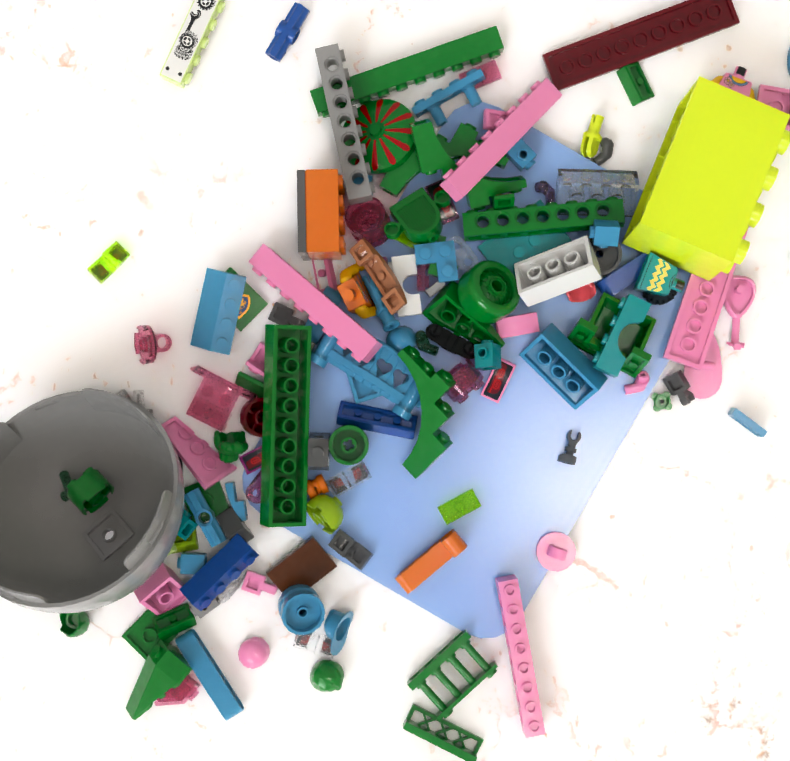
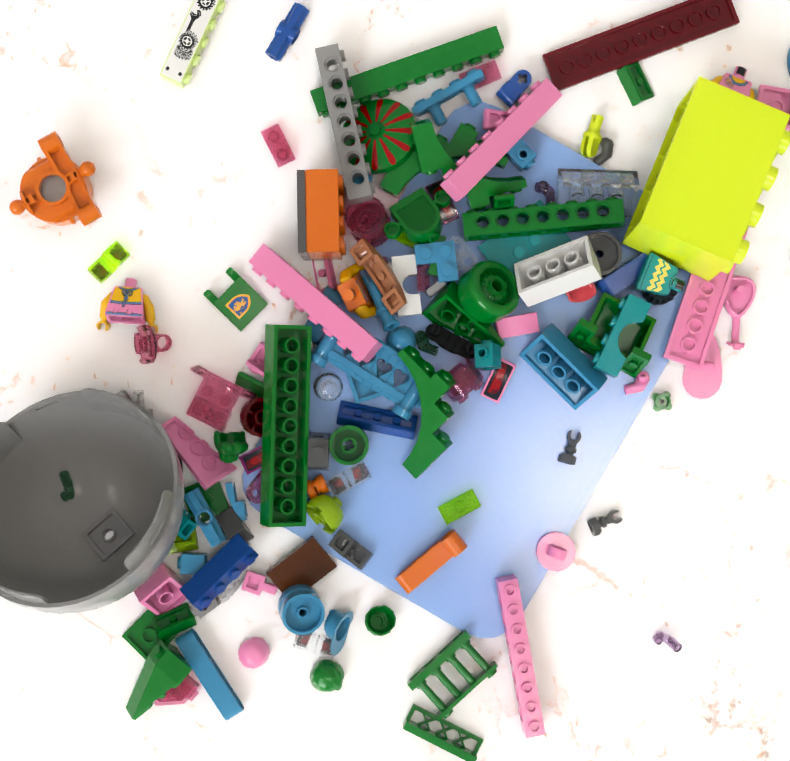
(74, 623): green hair -> none
(78, 199): none -> orange piece
(89, 491): green brick -> none
(127, 306): none -> torso
(218, 311): dark azure slope -> none
(278, 145): none -> clear pink slope
(283, 315): dark grey plate -> none
(327, 385): none -> clear hair
(380, 620): none -> green hair
(512, 89): none -> blue piece
(595, 525): none -> dark grey piece
(605, 233): dark azure brick -> none
(669, 640): none -> clear purple arm
(678, 385): dark grey plate -> none
(748, 423): dark azure tile -> none

